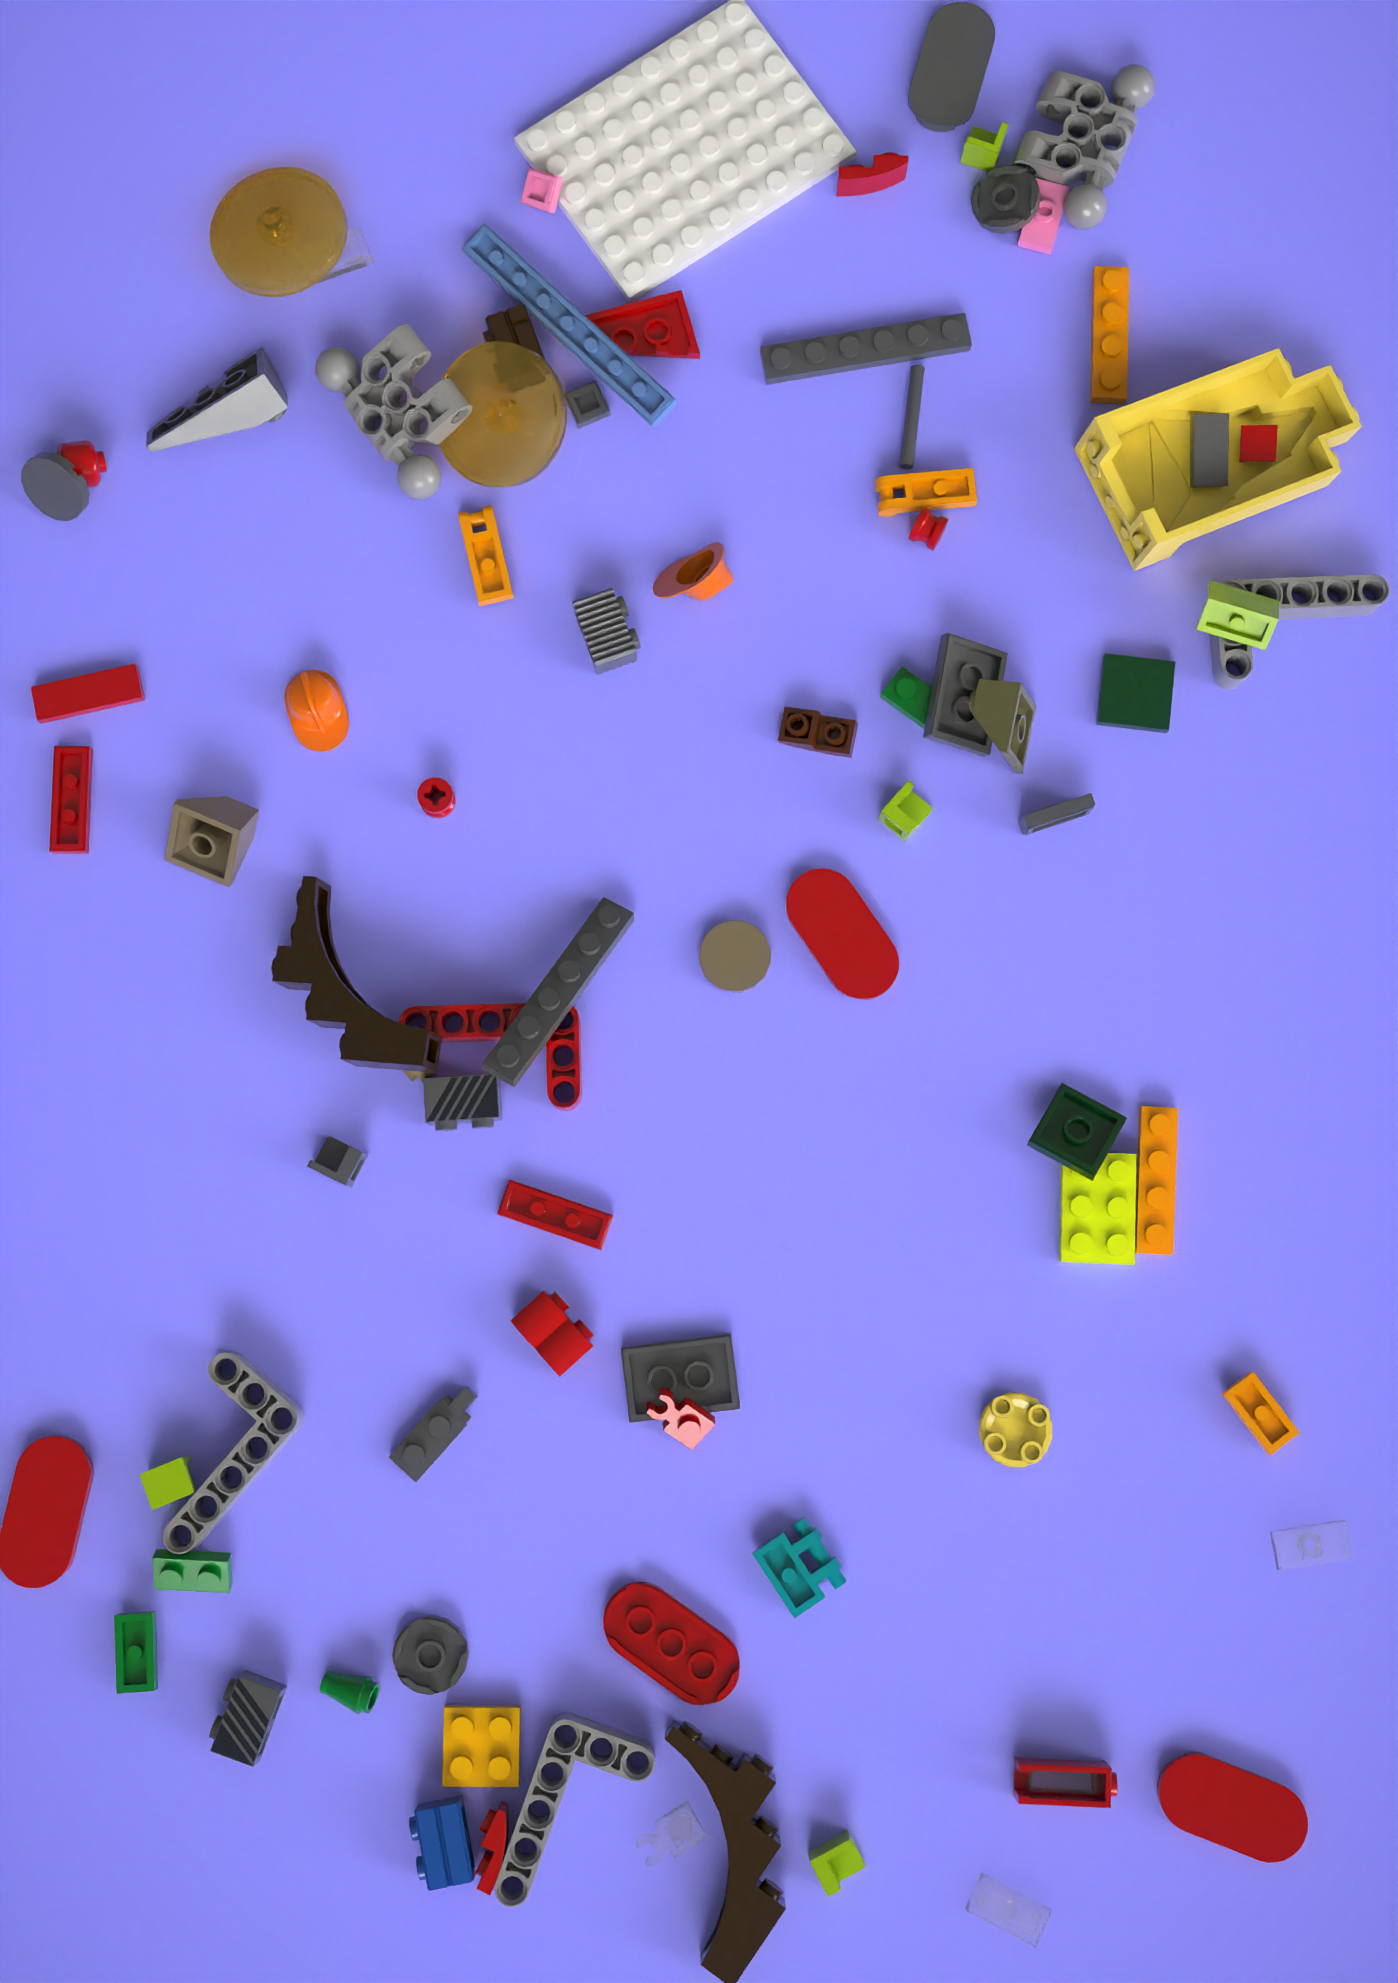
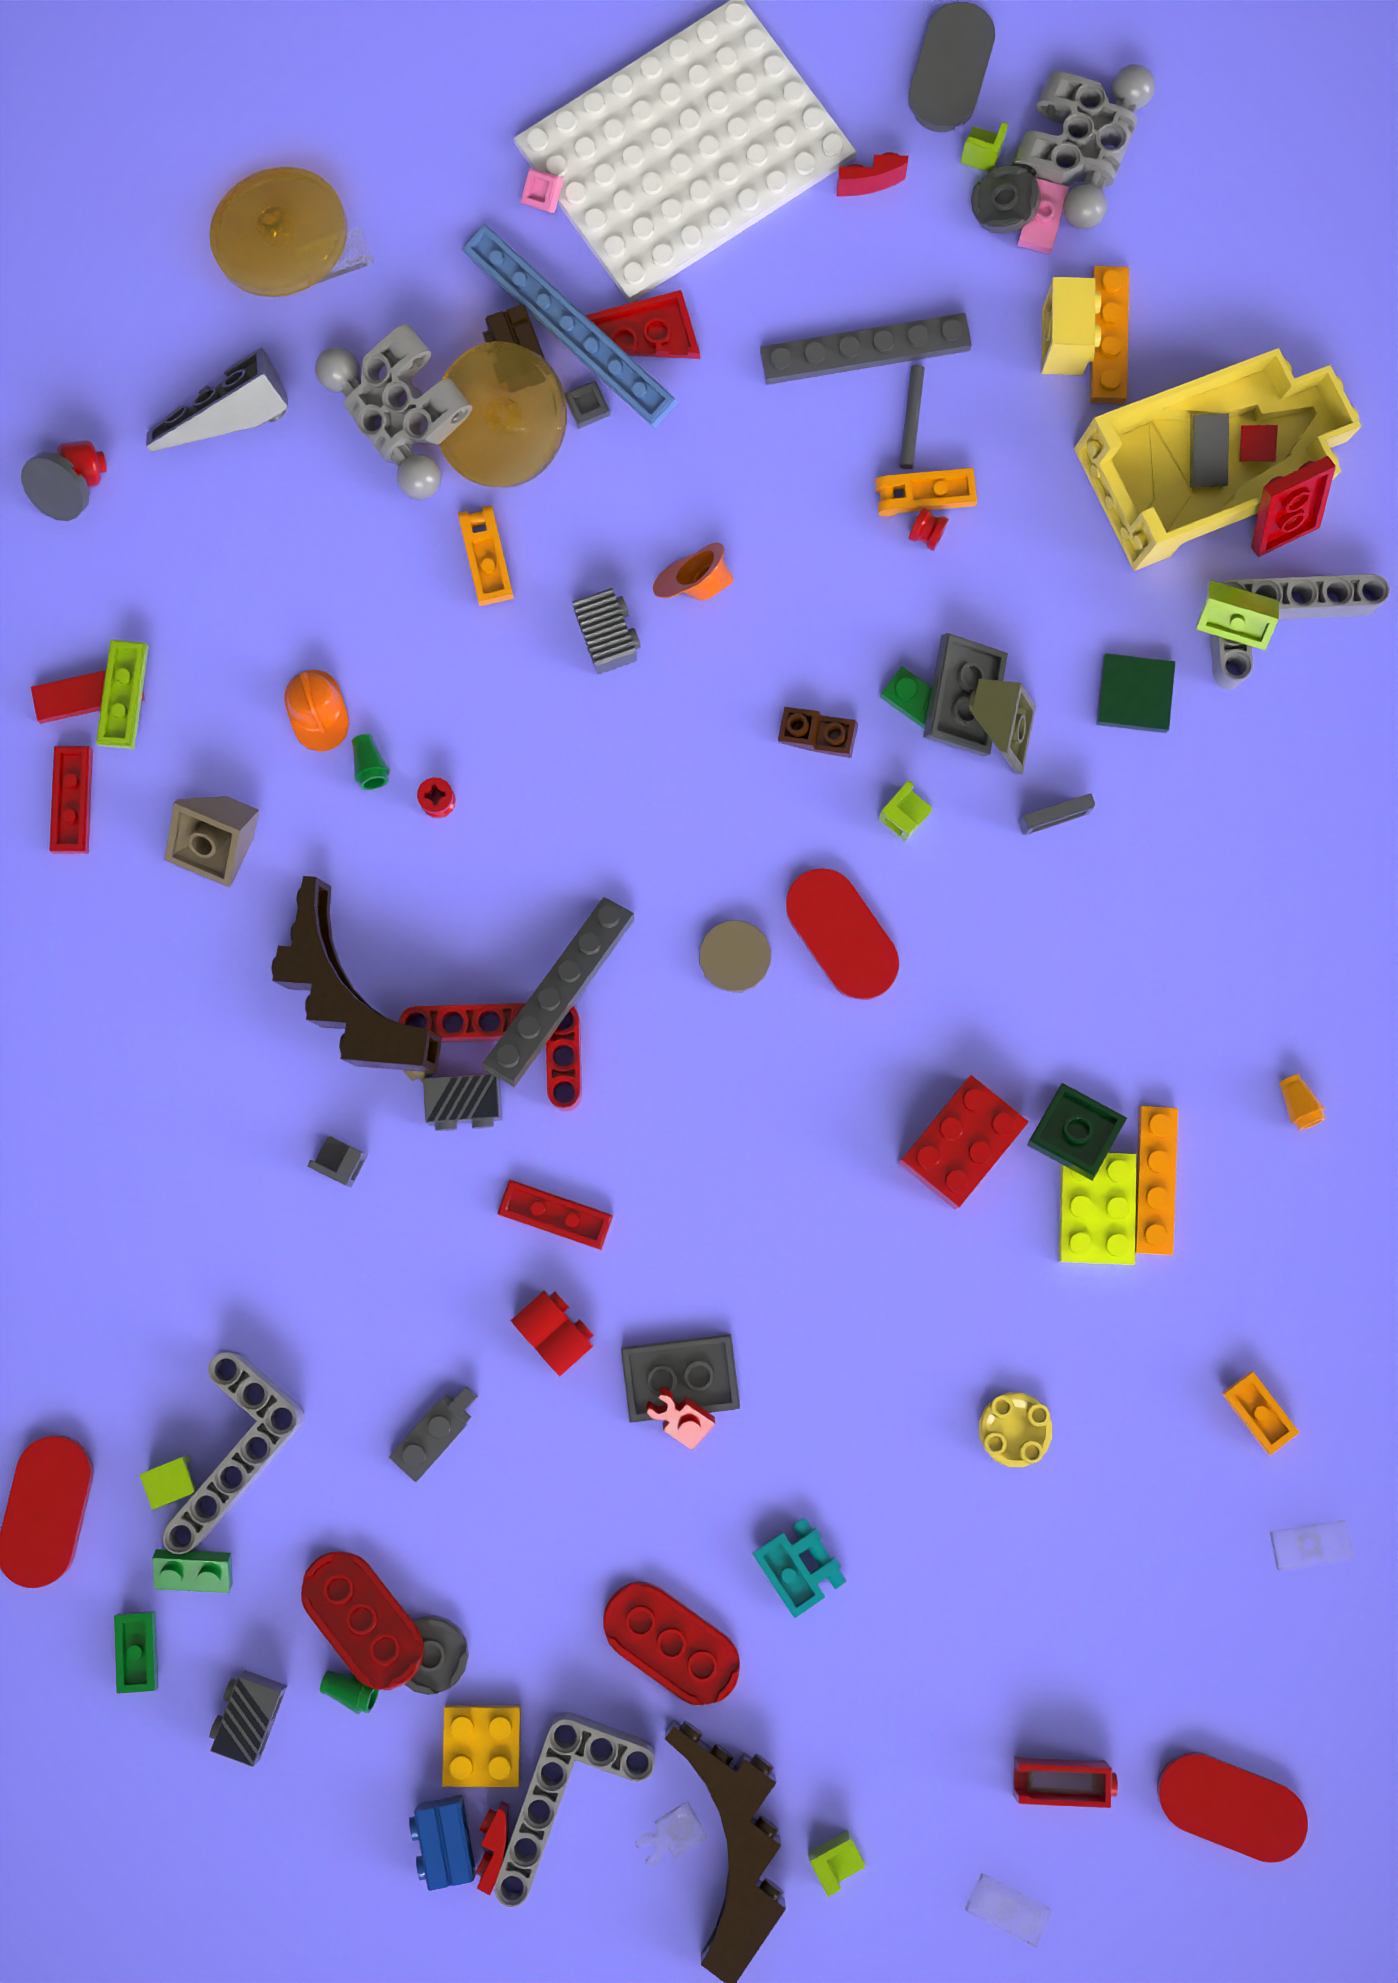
(122, 694): none -> lime tile
(362, 1620): none -> red tile
(369, 765): none -> green cone
(963, 1142): none -> red brick
(1069, 325): none -> light yellow brick
(1292, 505): none -> red plate
(1301, 1103): none -> light orange cone

